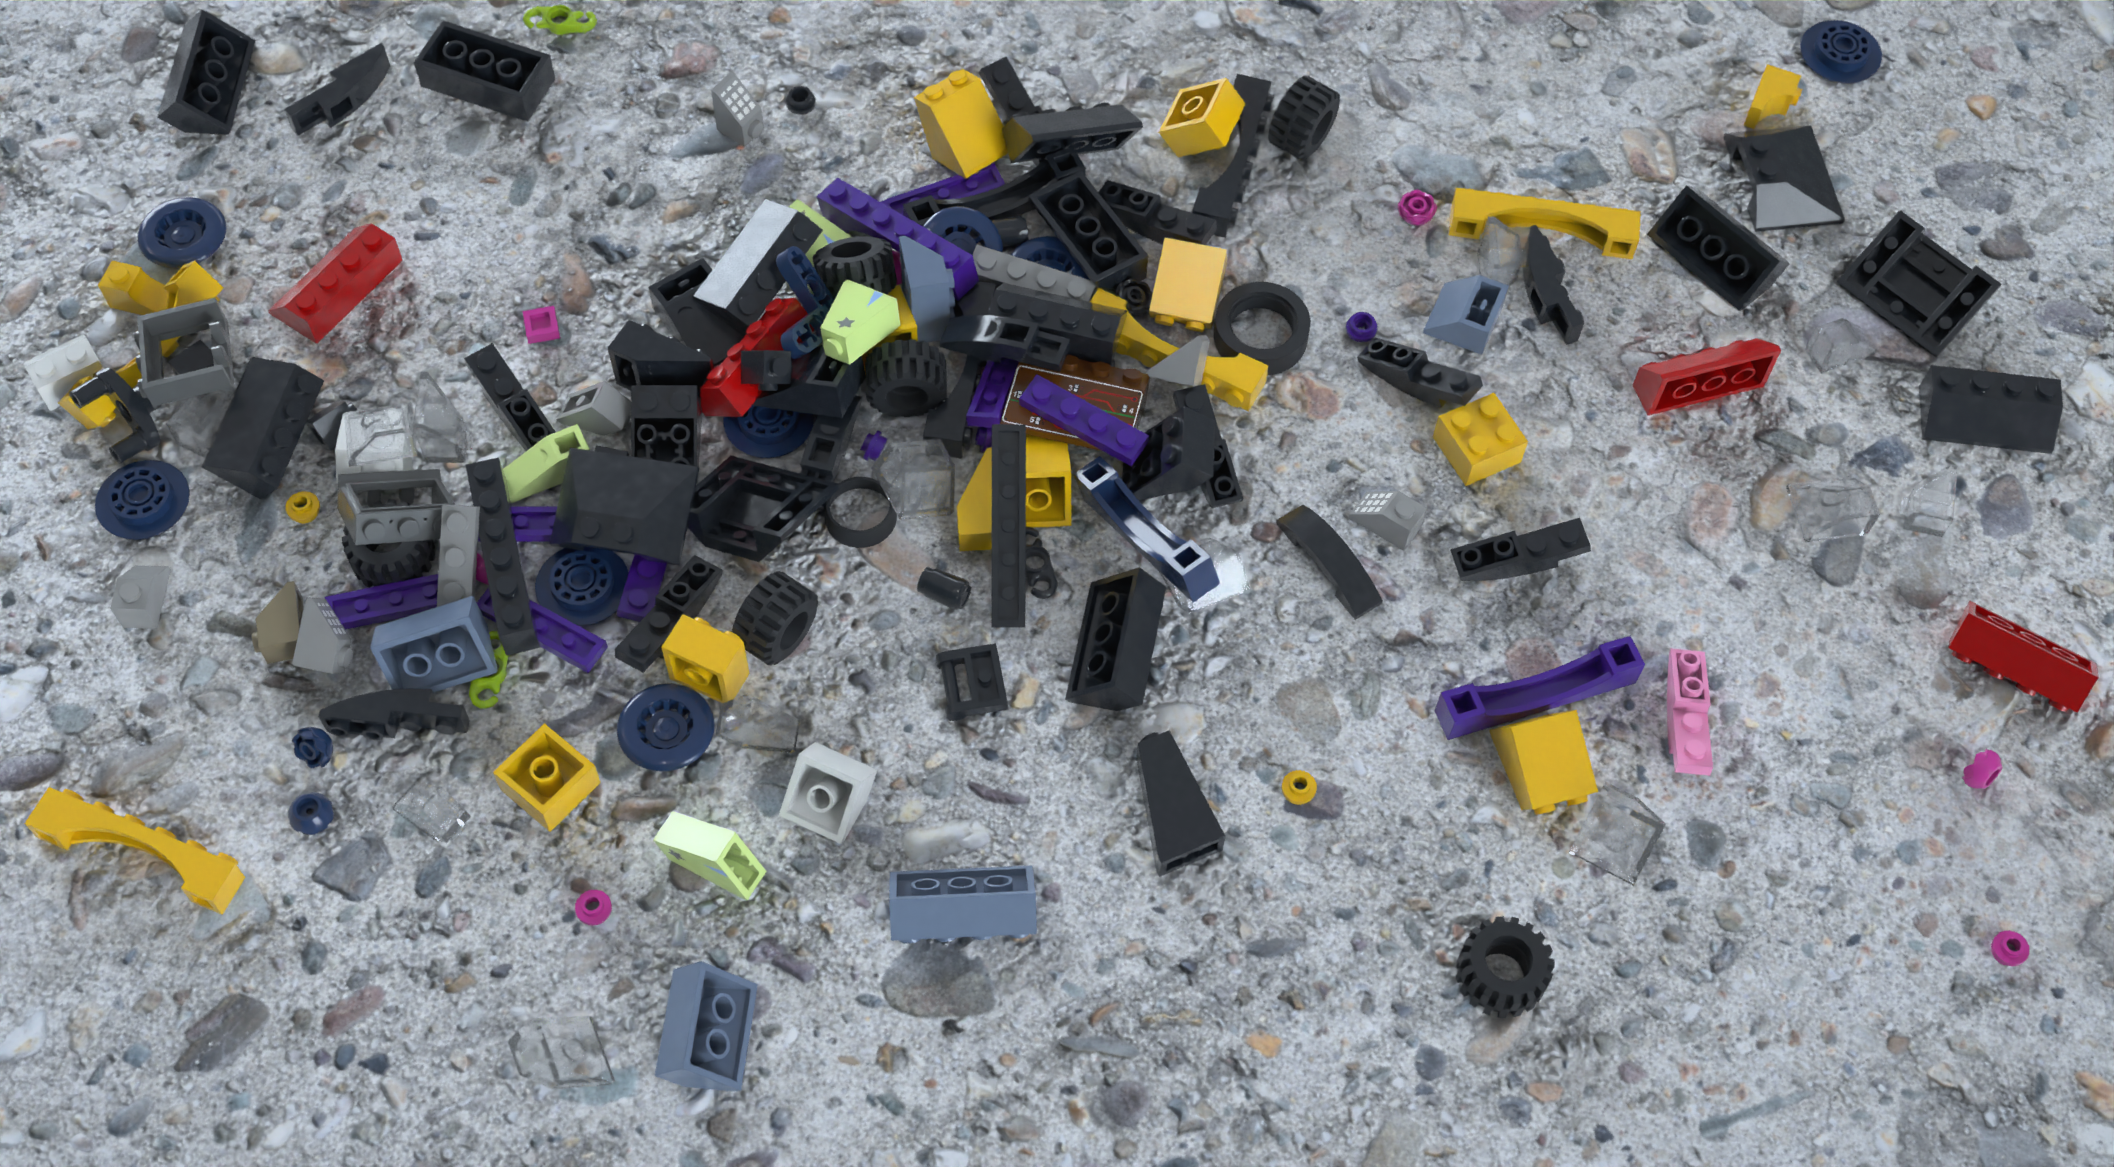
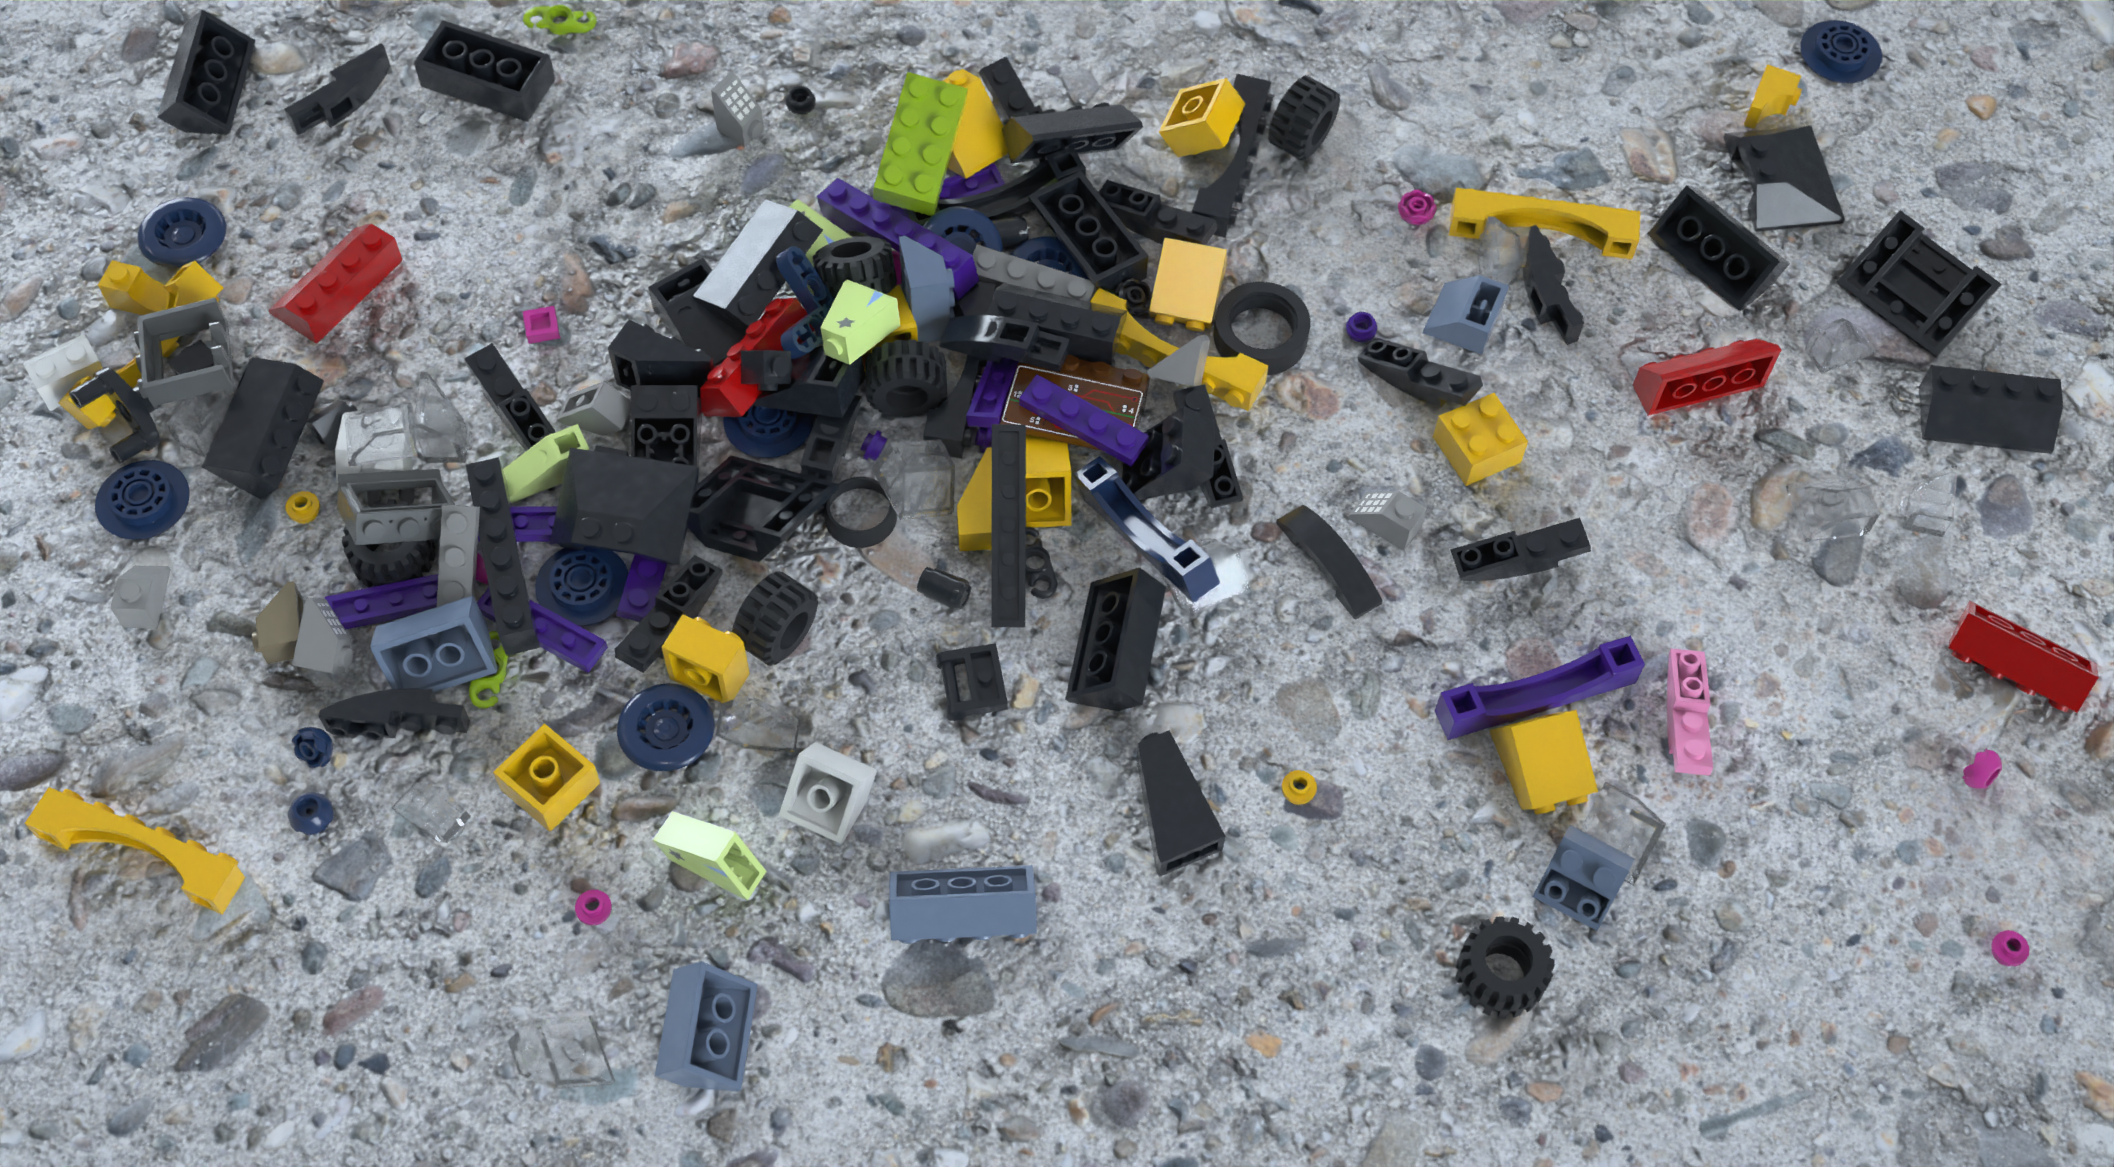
(920, 144): none -> lime brick
(1583, 877): none -> sand blue slope

